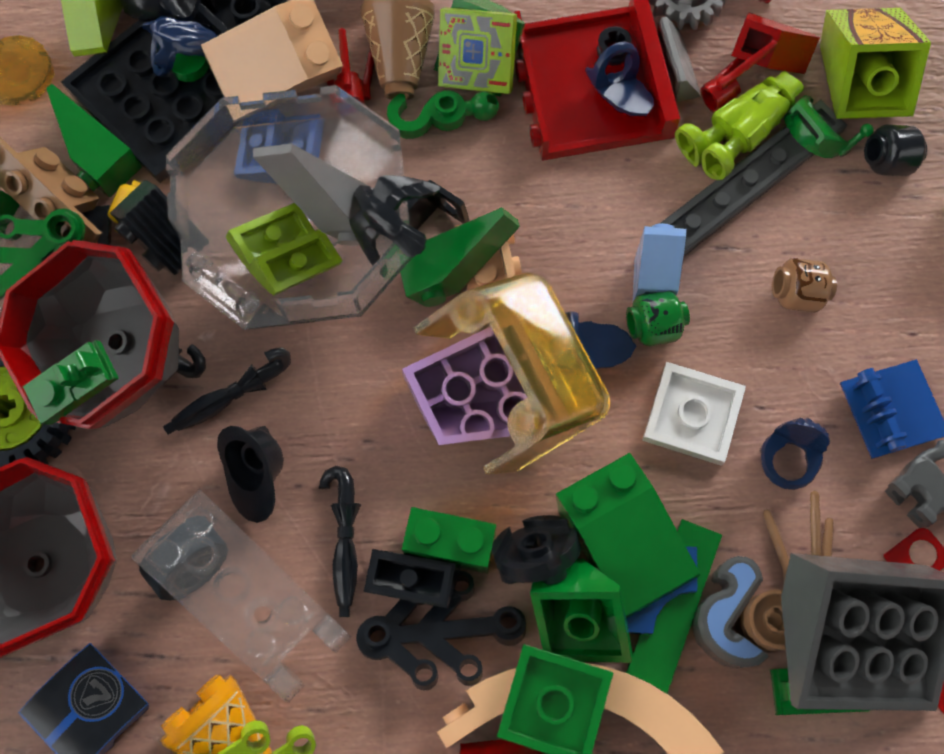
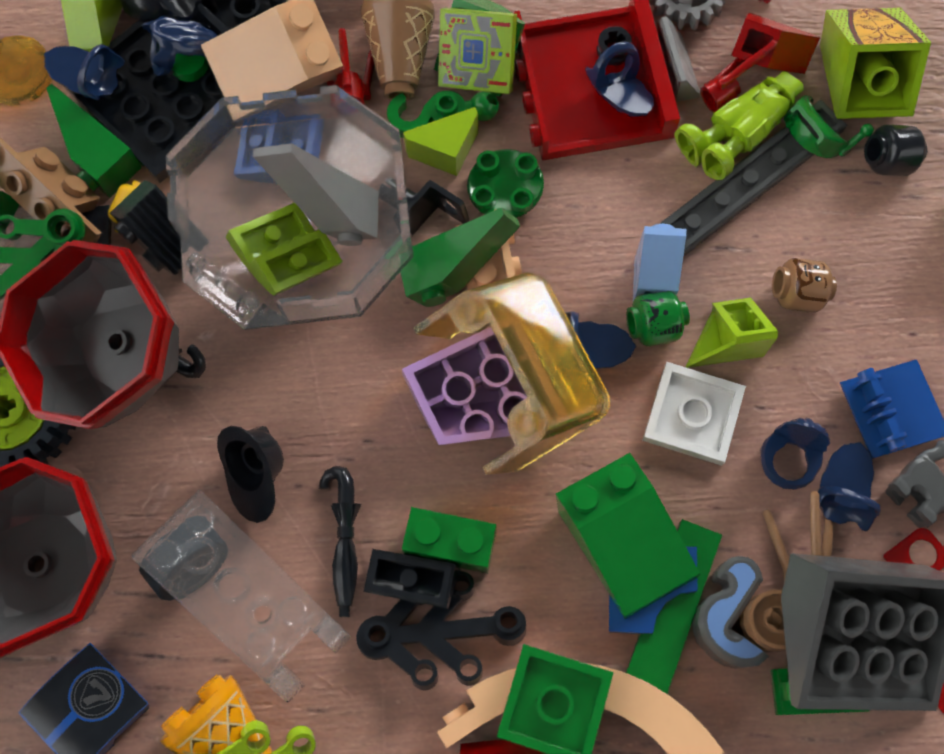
(70, 382): green plate -> none
(83, 70): none -> dark blue piece
(214, 402): black piece -> none
(380, 215): black animal -> none
(444, 141): none -> lime slope
(505, 180): none -> green dish
(537, 551): black plate -> none
(583, 616): green slope -> none
(733, 333): none -> lime slope
(847, 487): none -> dark blue piece

